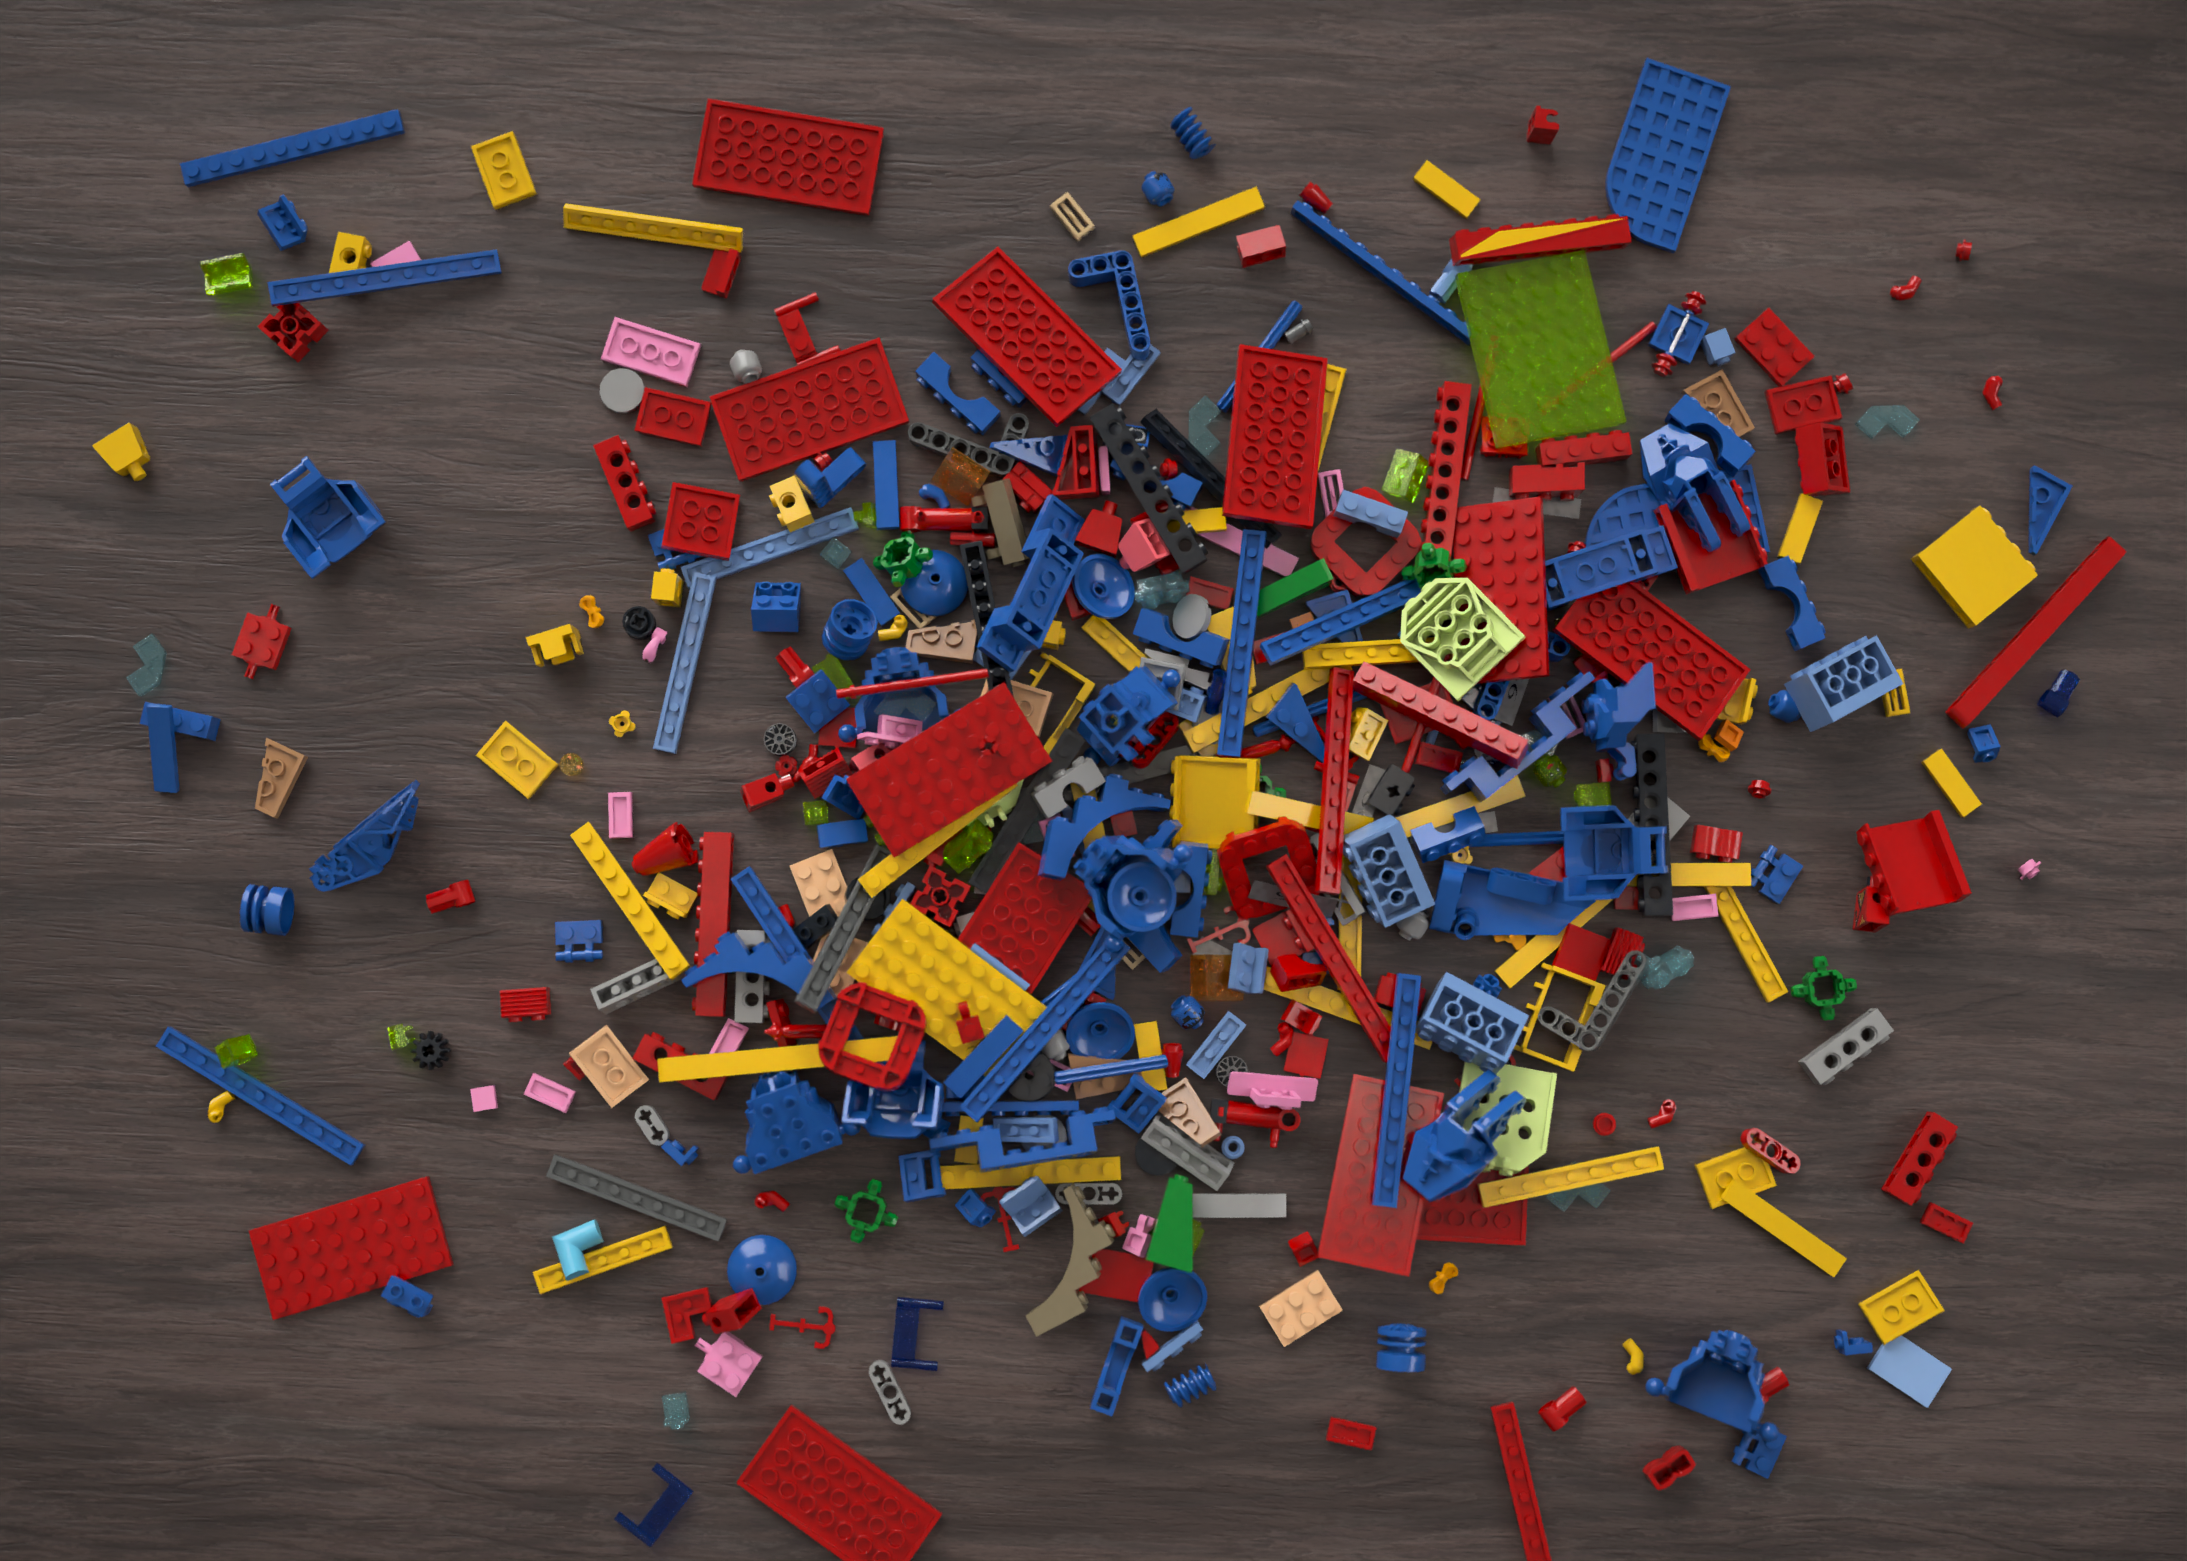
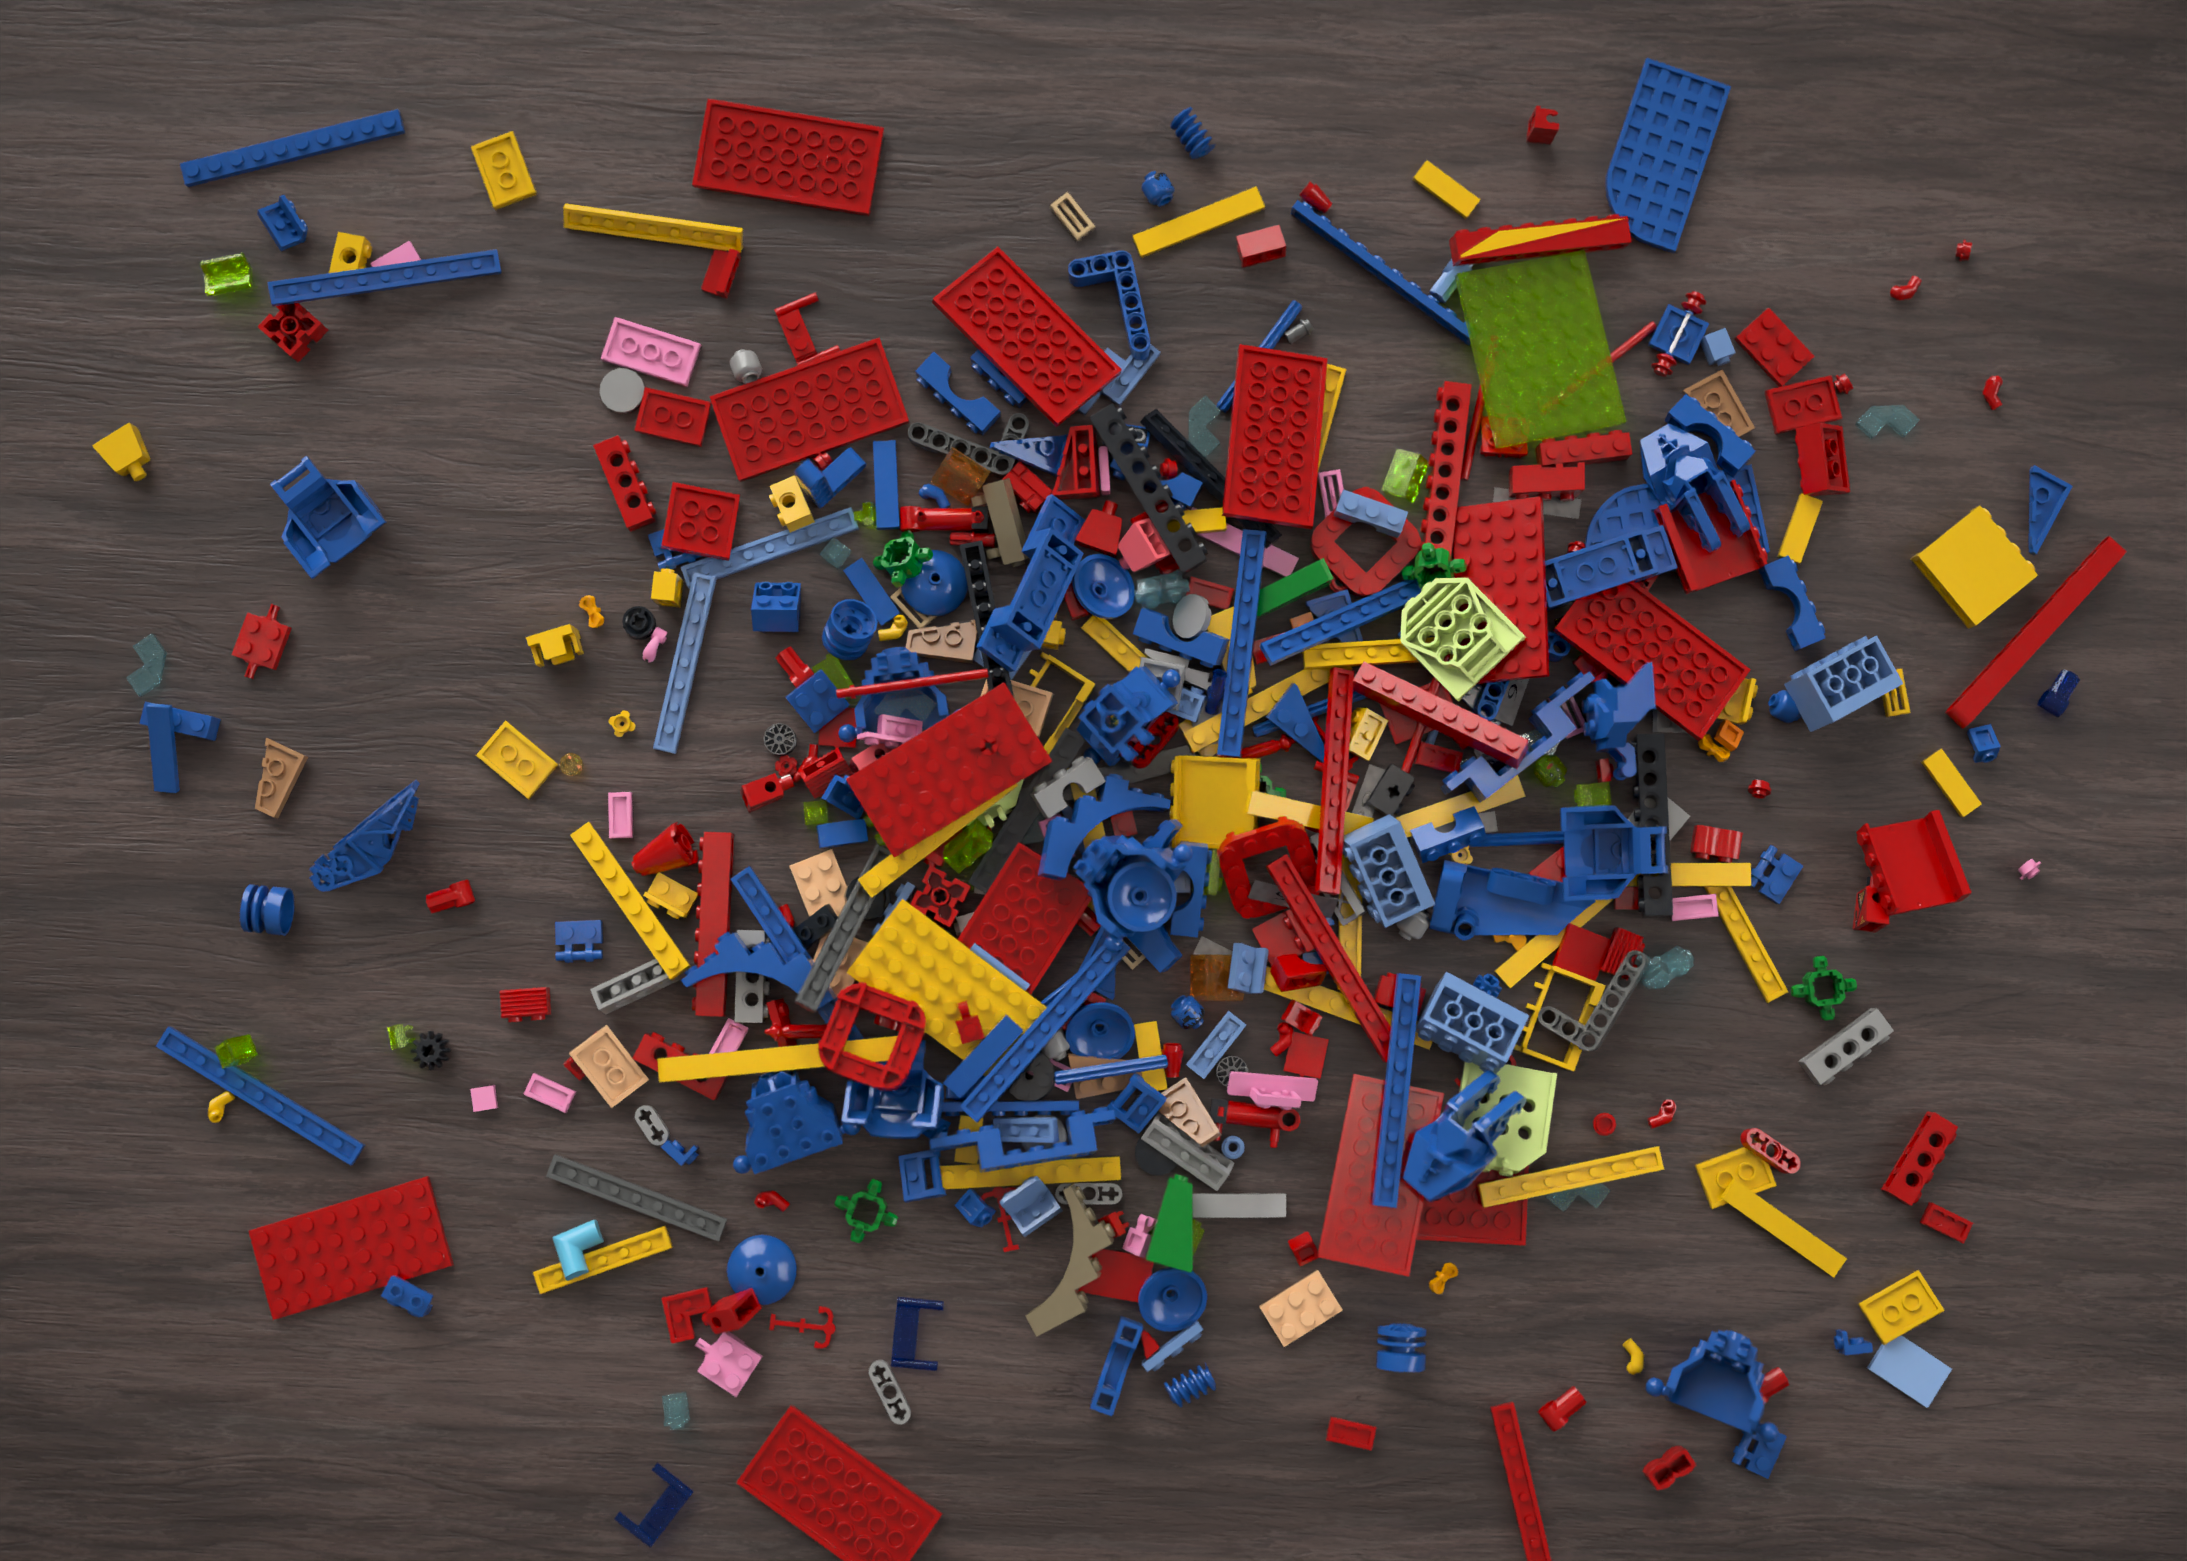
(1241, 922): red piece -> none

